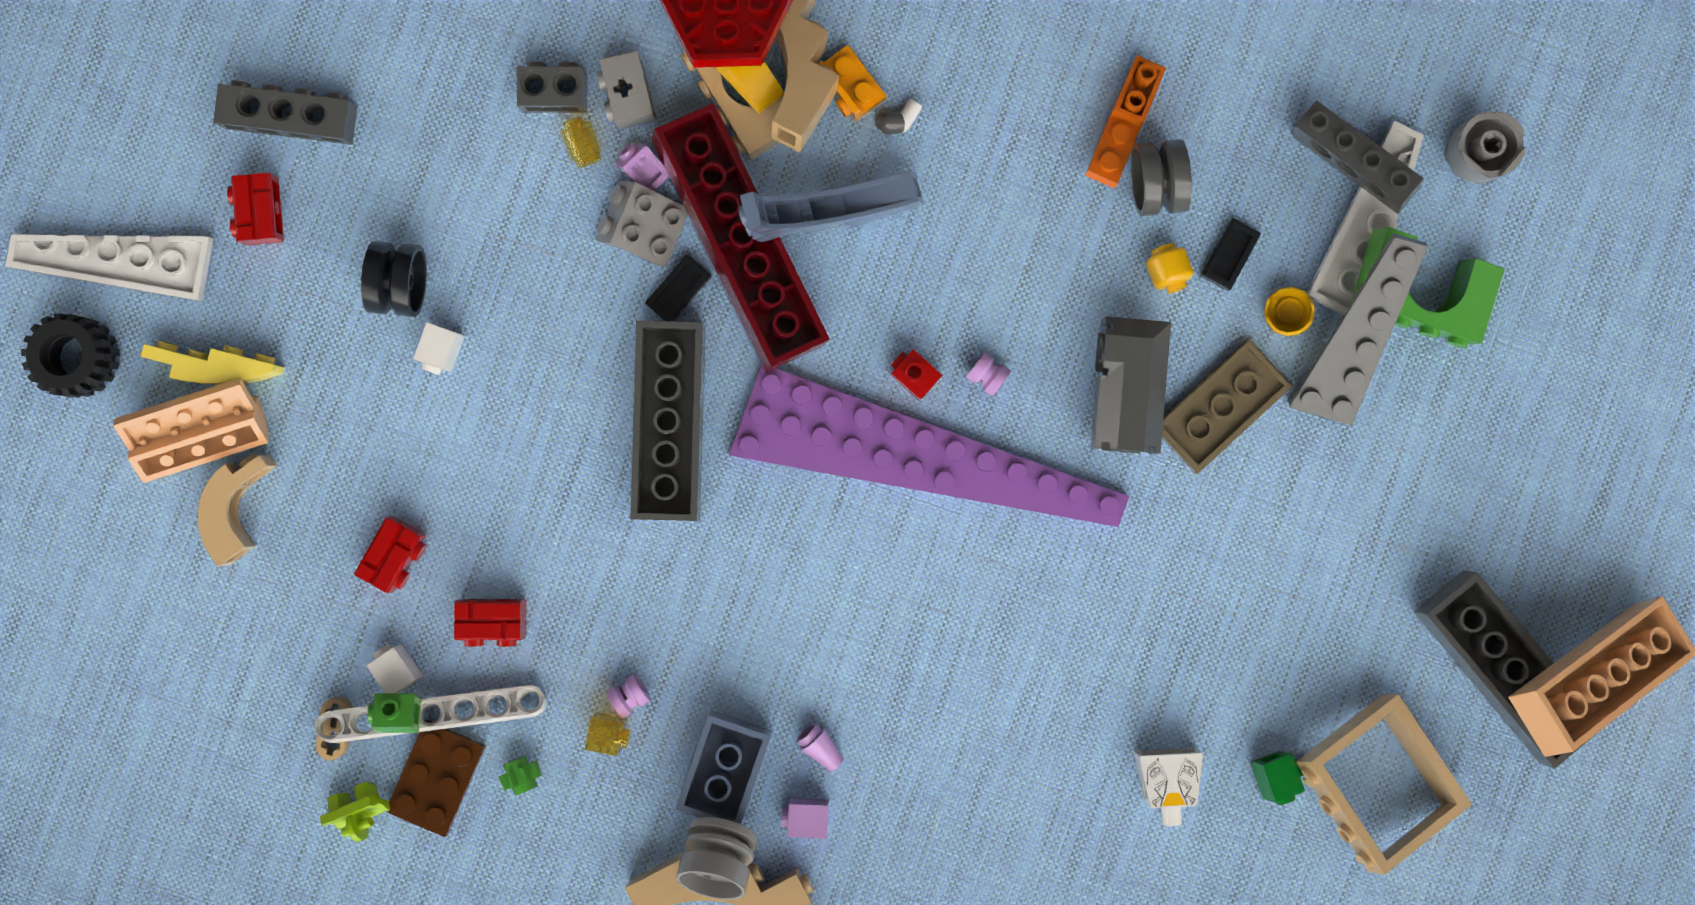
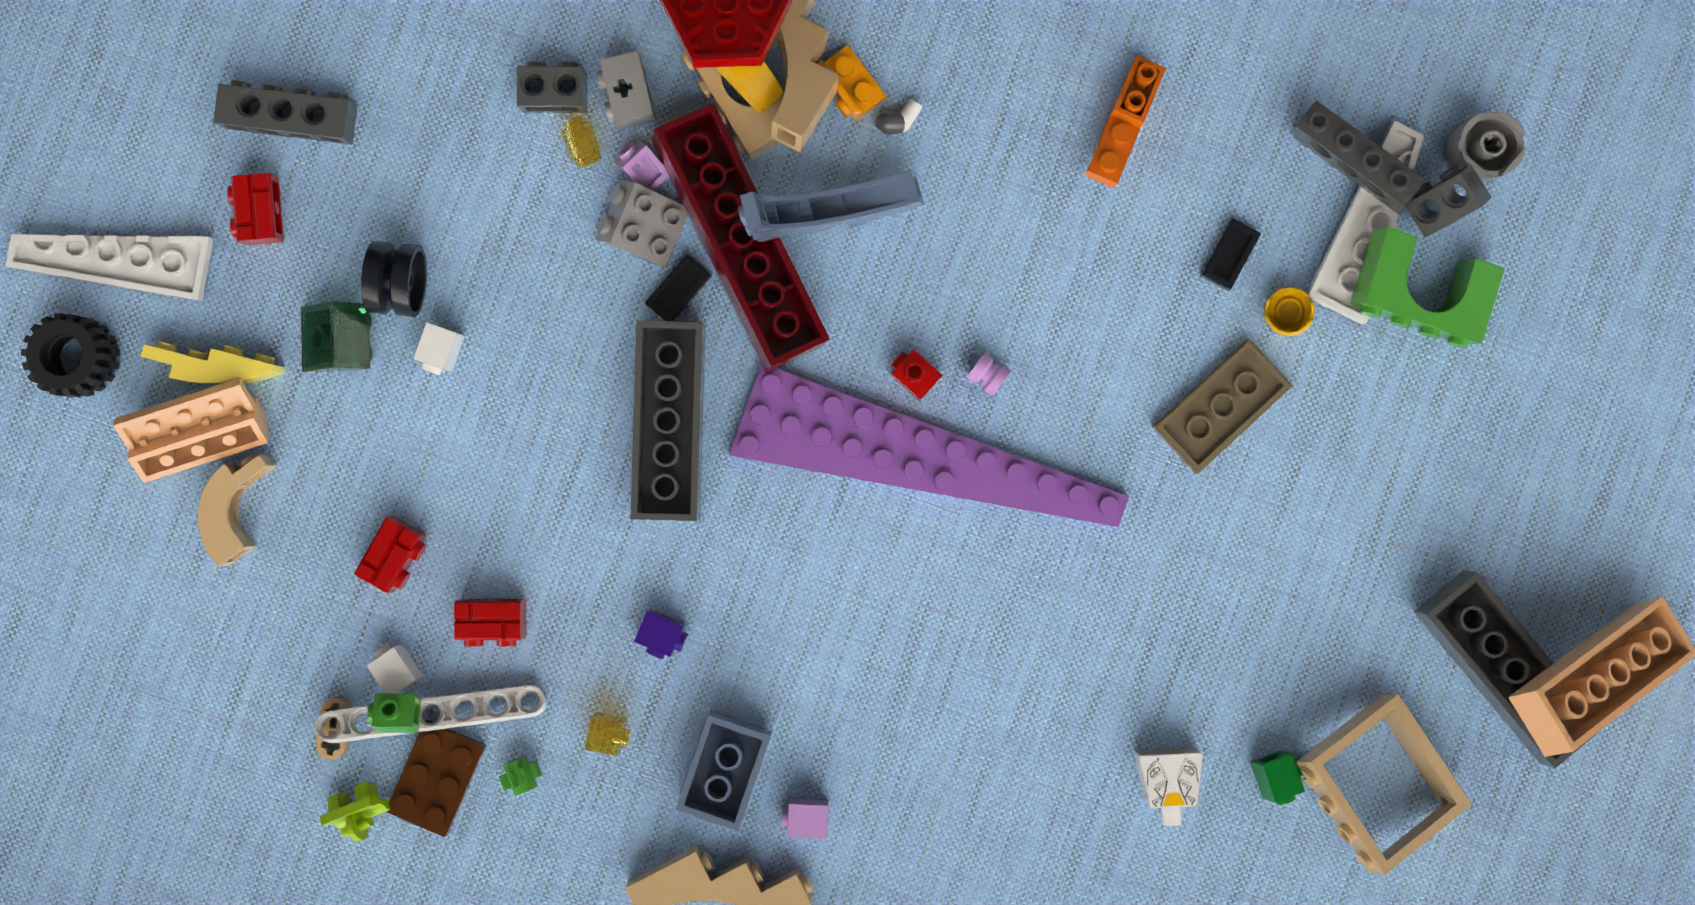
(335, 337): none -> clear green slope
(628, 696): lavender wheel -> none
(661, 634): none -> dark purple brick
(717, 858): light grey wheel -> none
(820, 747): lavender cone -> none
(1131, 385): dark grey brick -> none
(1161, 177): dark grey wheel -> none
(1169, 268): yellow head -> none
(1351, 355): wing -> none
(1449, 203): none -> dark grey brick

